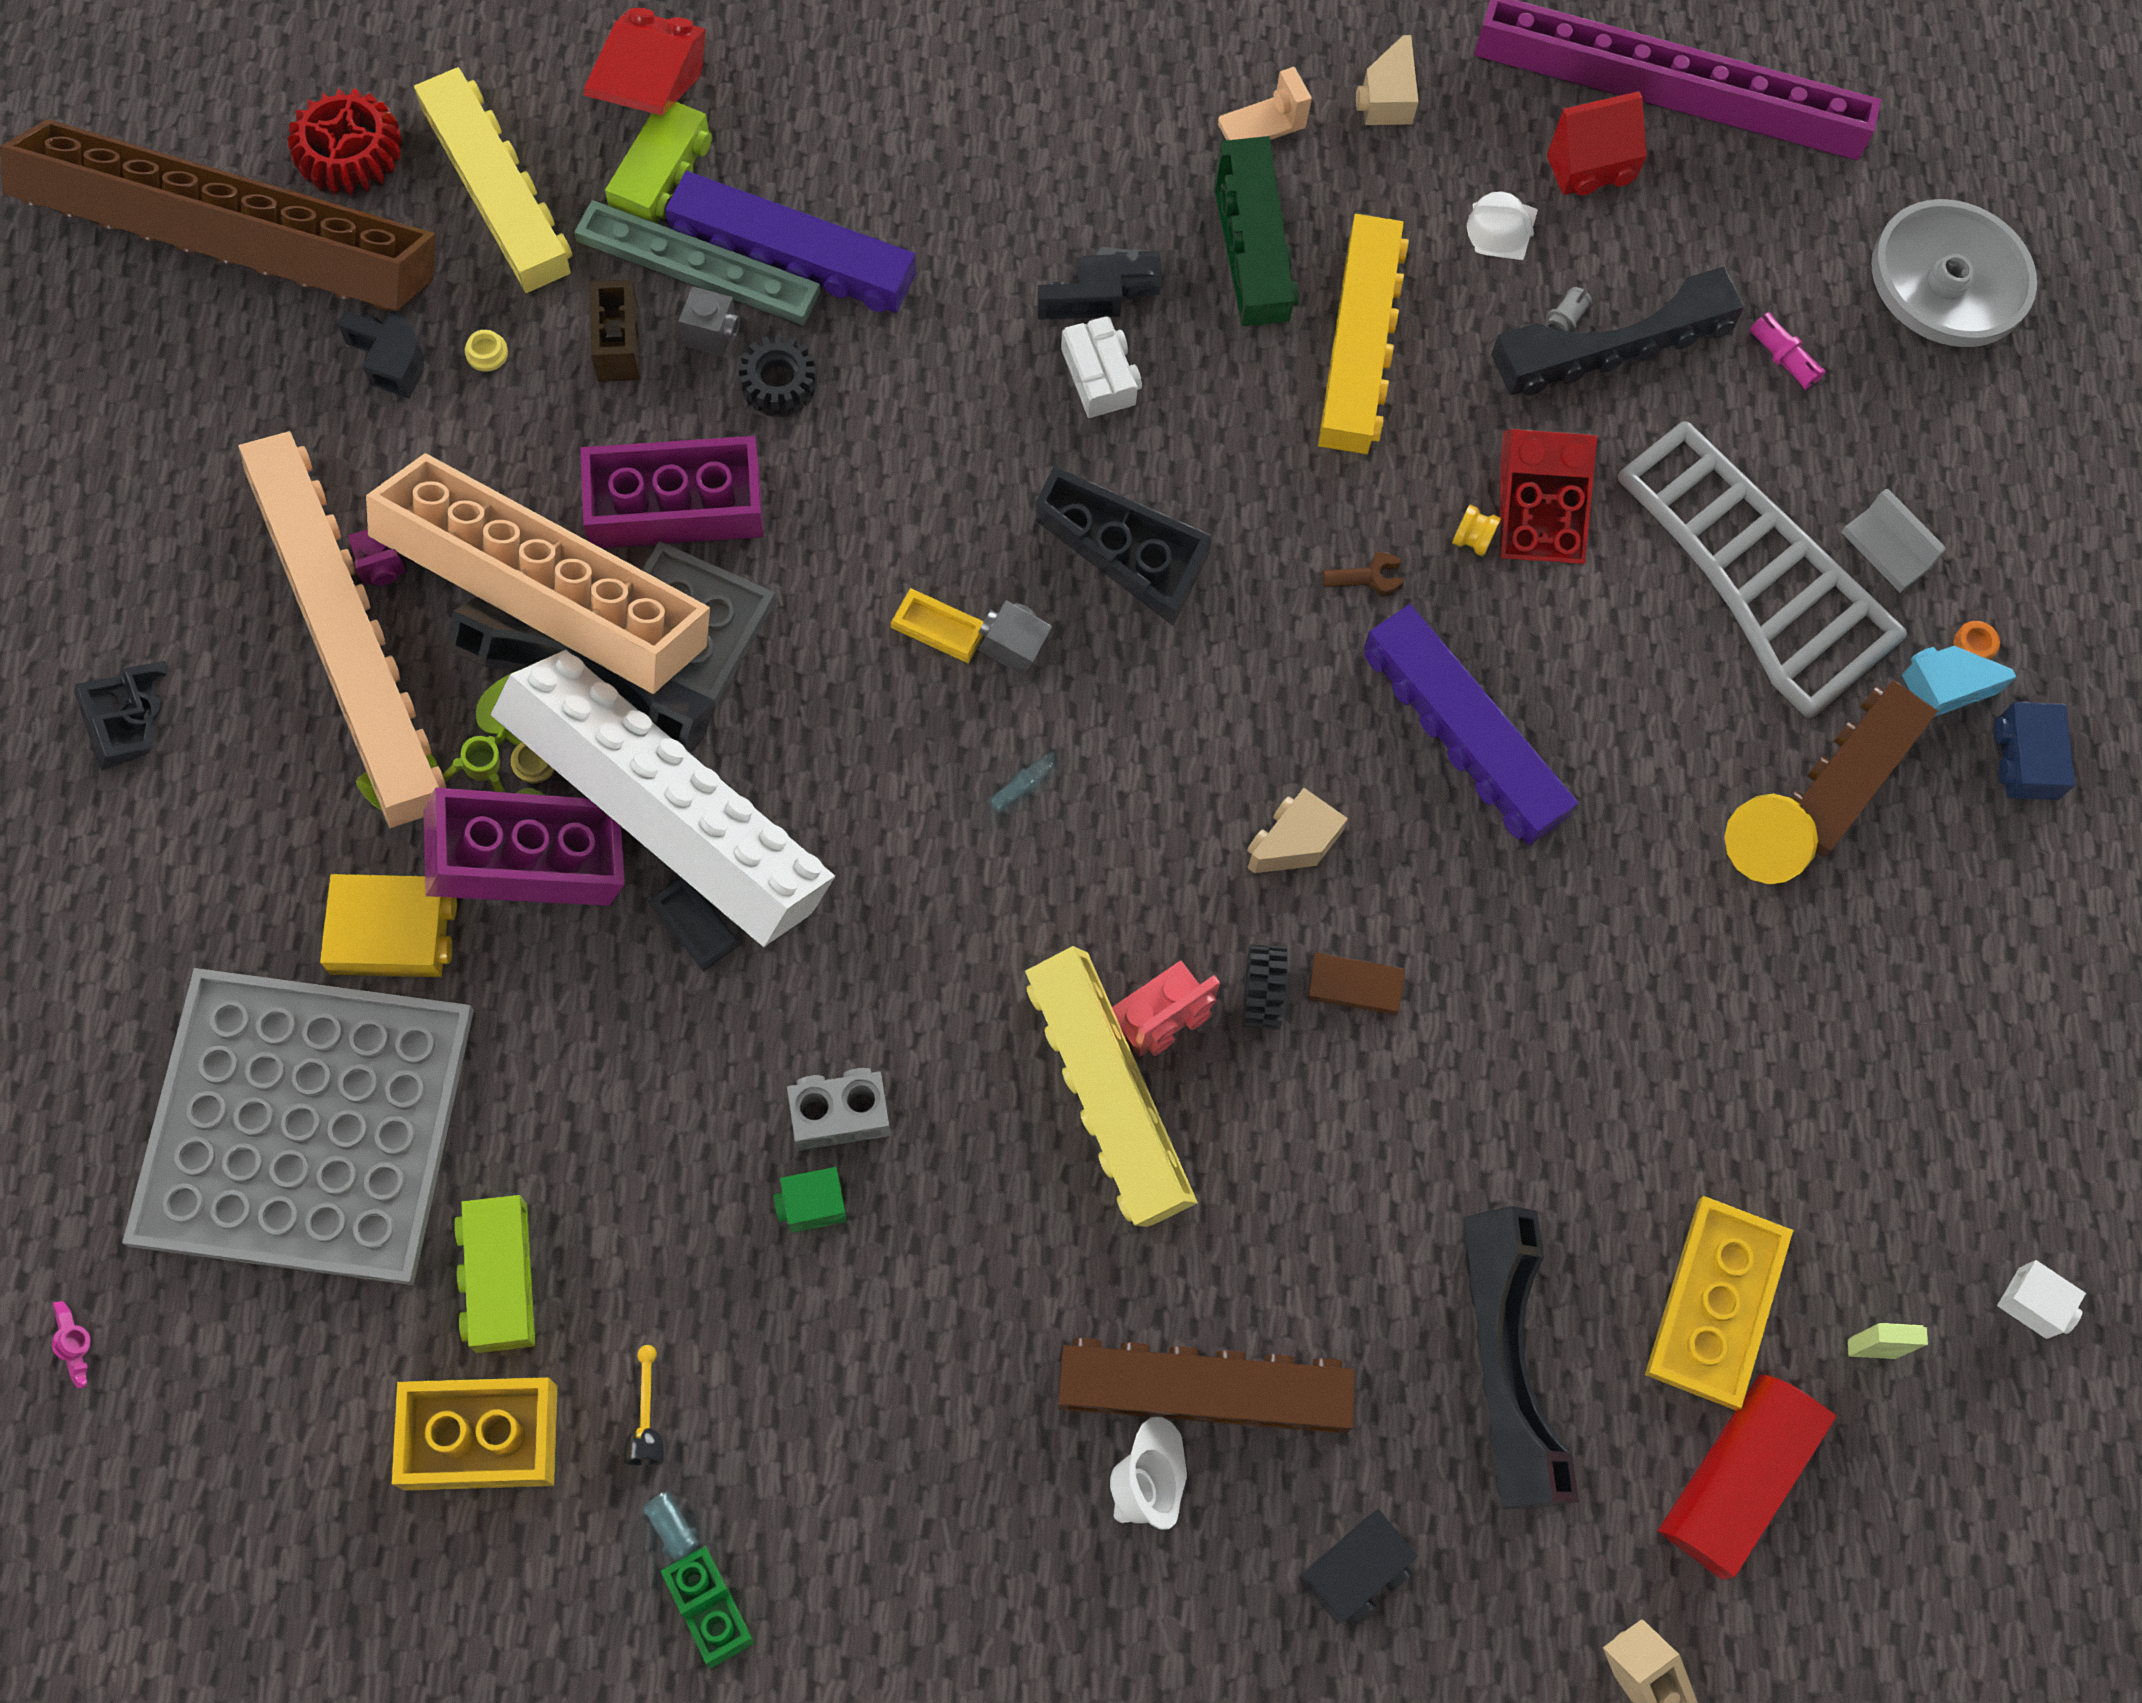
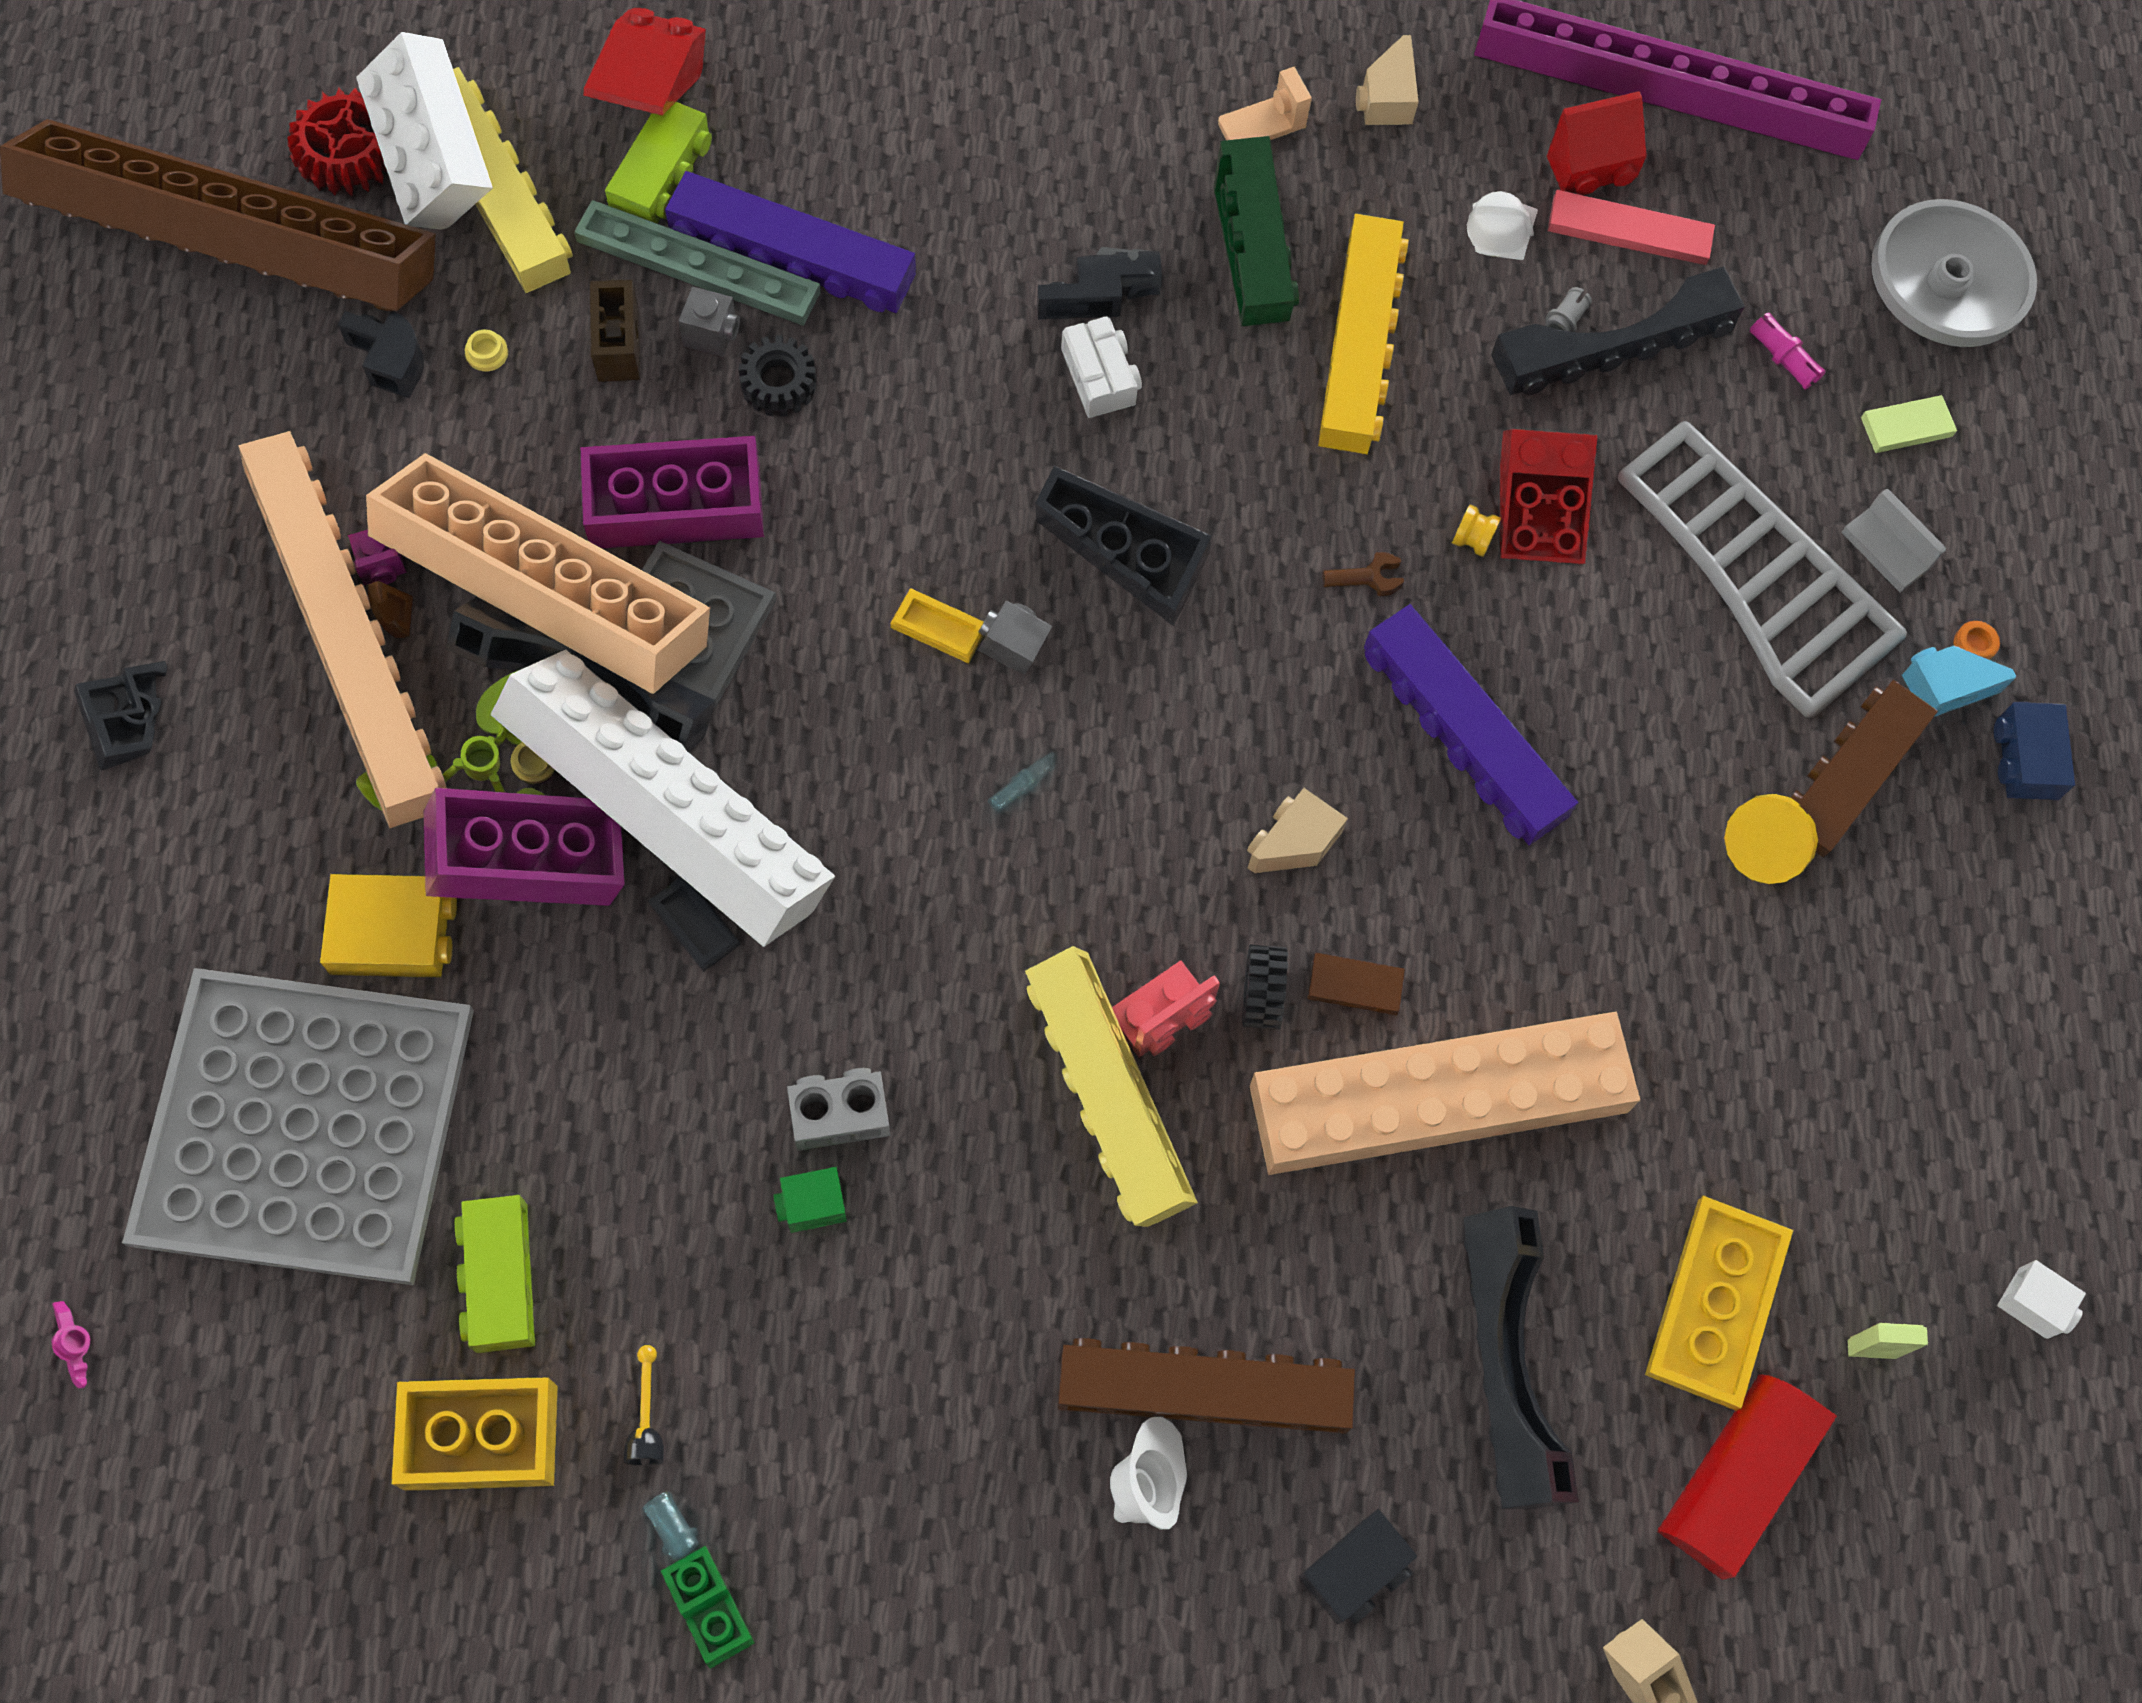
(391, 608): none -> reddish brown tile
(424, 131): none -> white brick
(1443, 1092): none -> light nougat brick
(1631, 227): none -> coral tile
(1908, 424): none -> yellowish green tile

